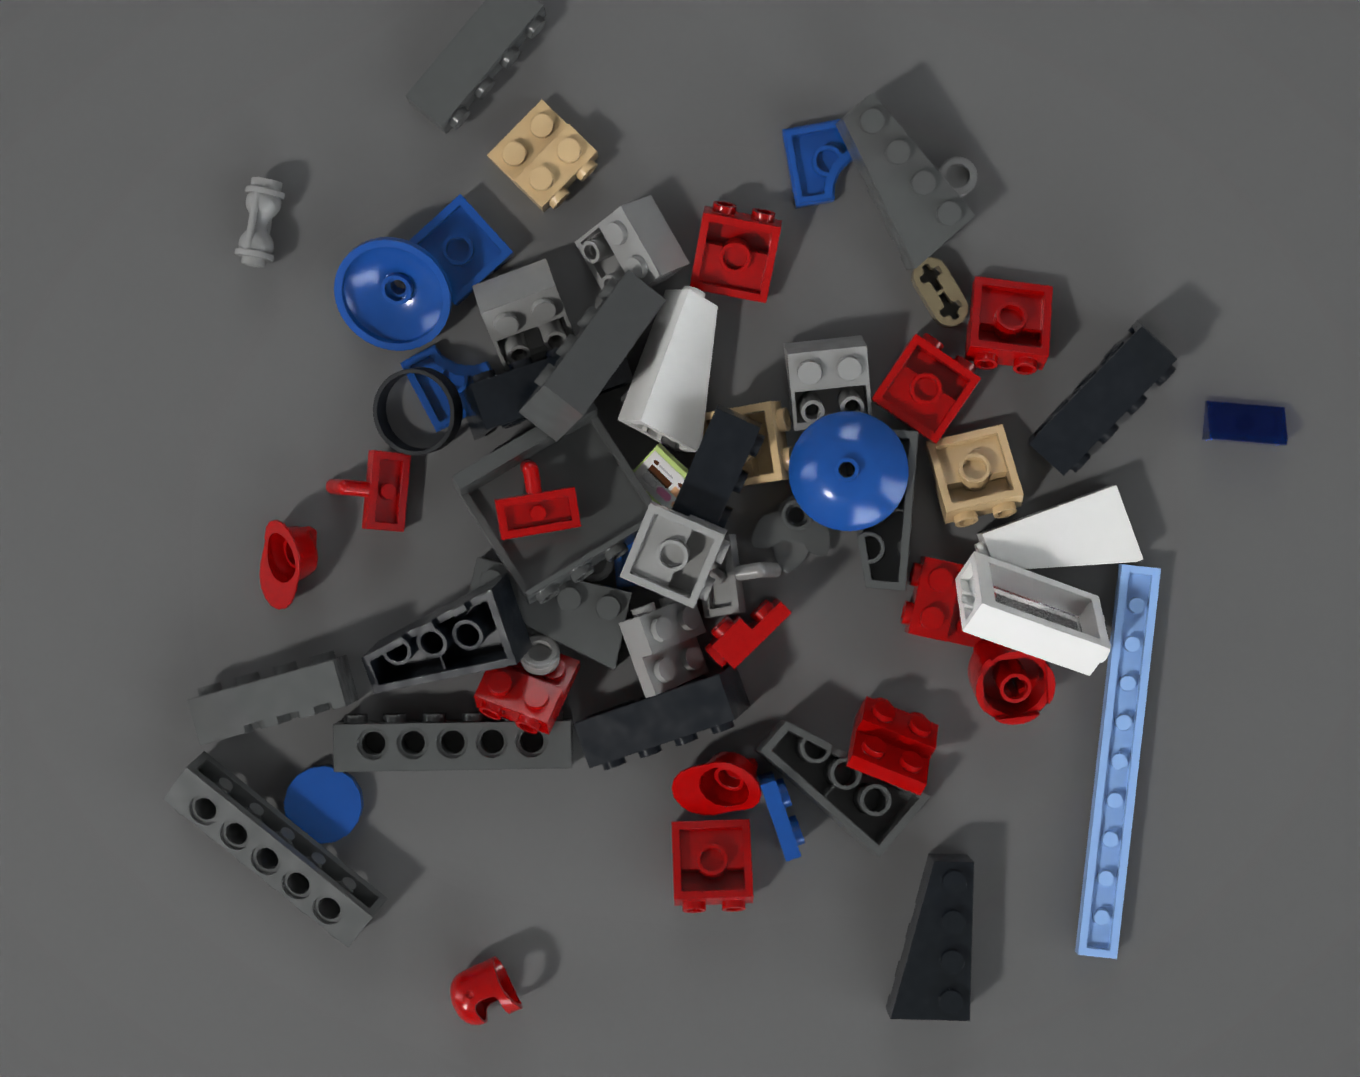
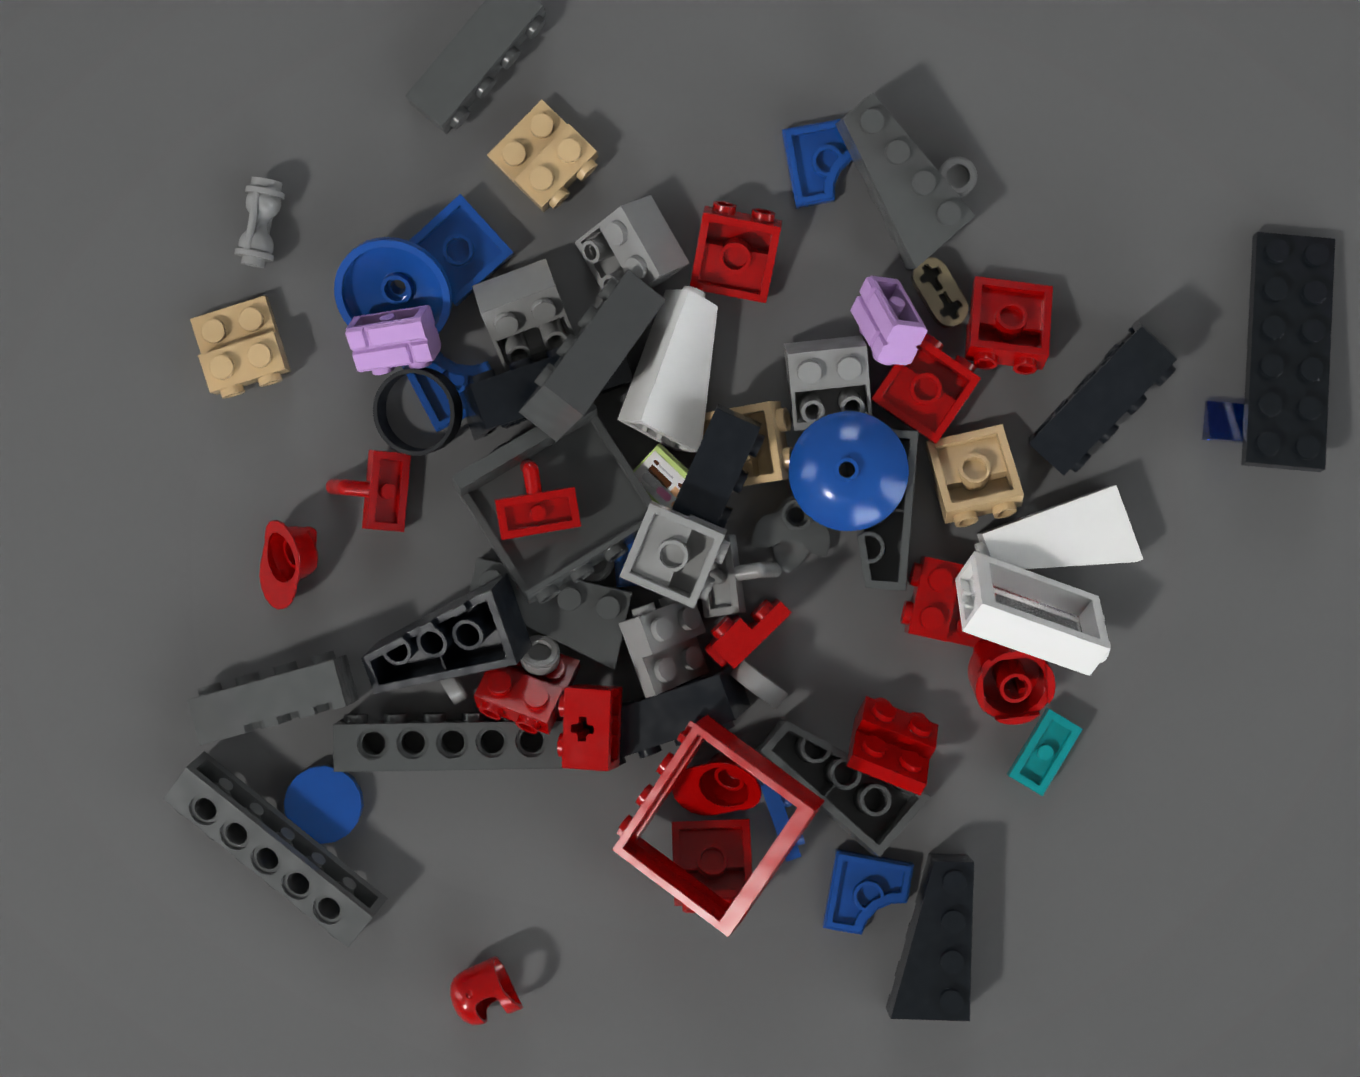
(240, 347): none -> tan plate
(393, 339): none -> lavender brick
(454, 689): none -> light grey tile
(599, 708): none -> red brick
(675, 879): none -> red window
(759, 684): none -> light grey beam
(861, 887): none -> blue tile
(888, 321): none -> lavender brick
(1044, 751): none -> teal plate
(1117, 761): light blue plate -> none
(1288, 352): none -> black plate

